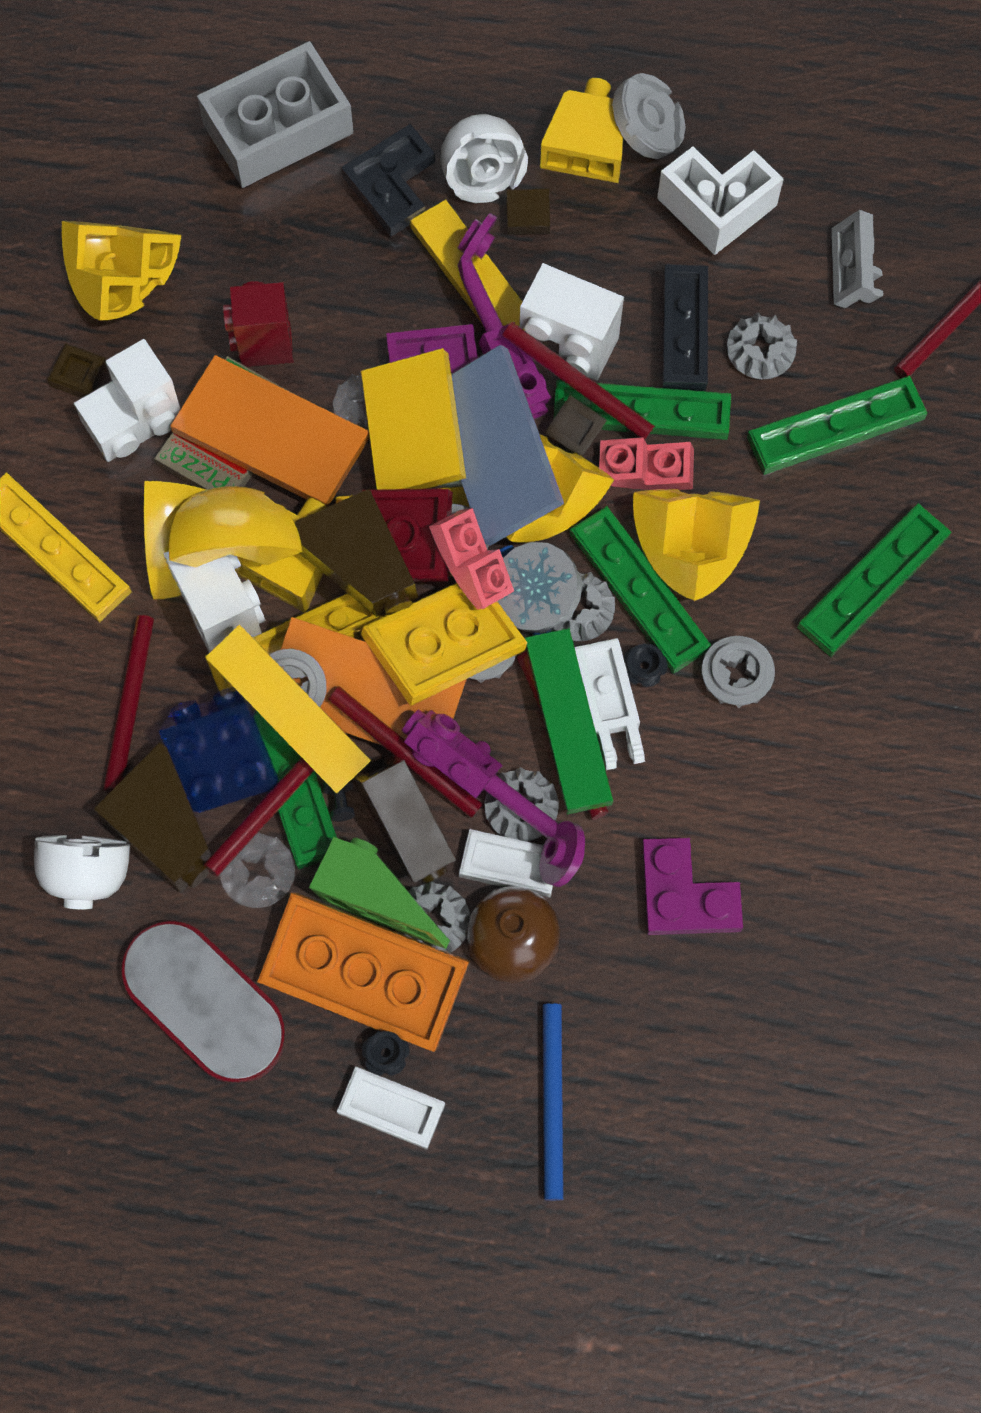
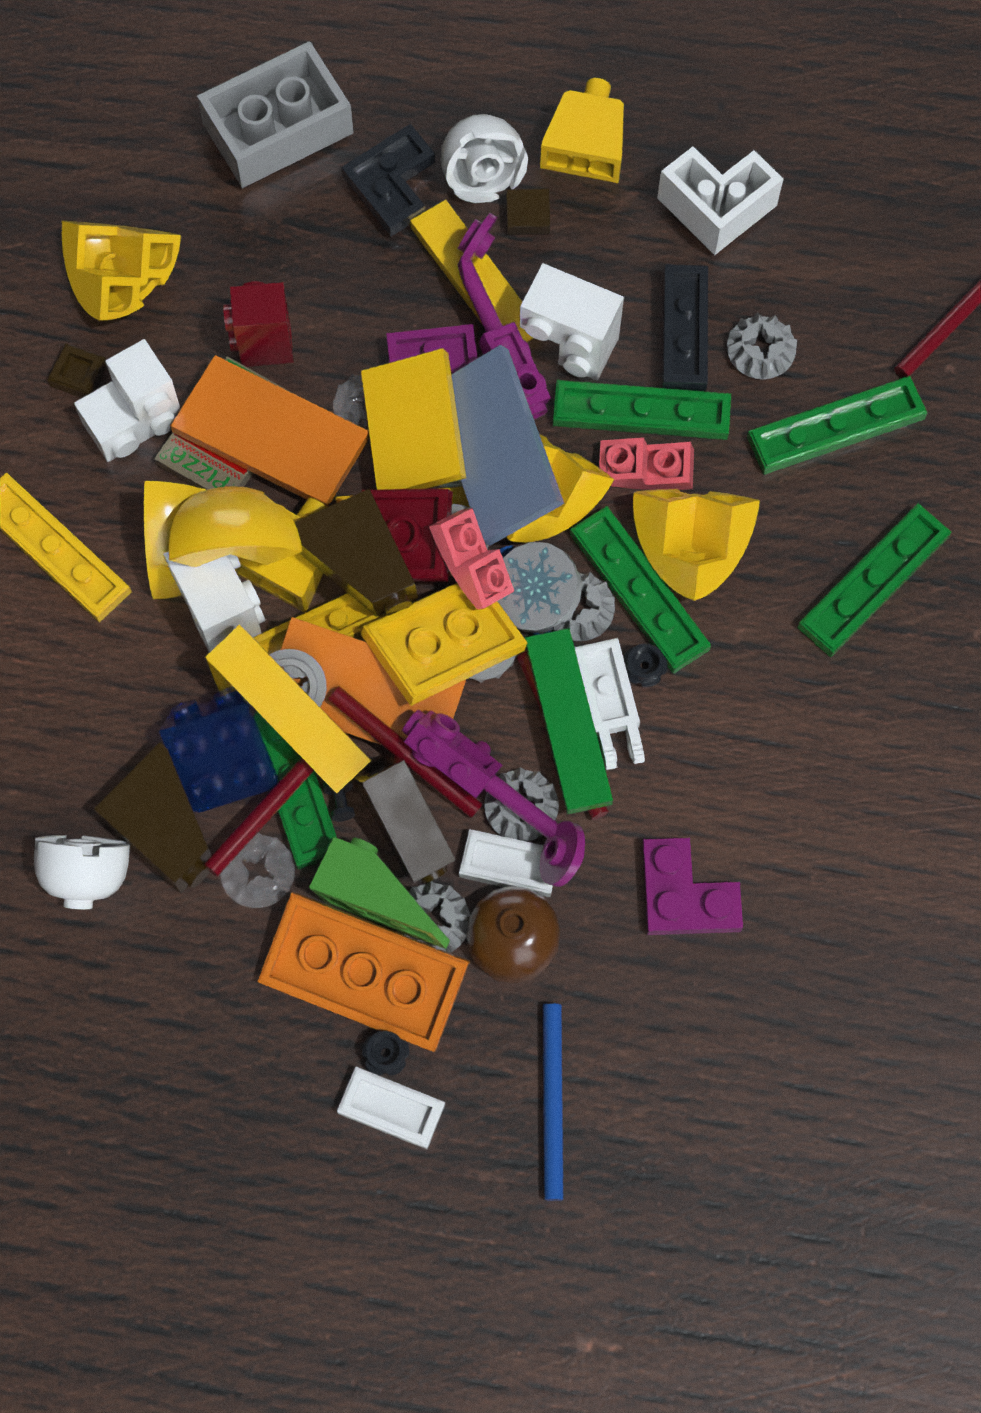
(129, 702): dark red bar -> none
(203, 1002): flat silver tile -> none
(575, 425): dark brown tile -> none
(578, 380): dark red bar -> none
(648, 116): light grey tile -> none
(729, 653): light grey gear -> none
(854, 261): light grey plate -> none

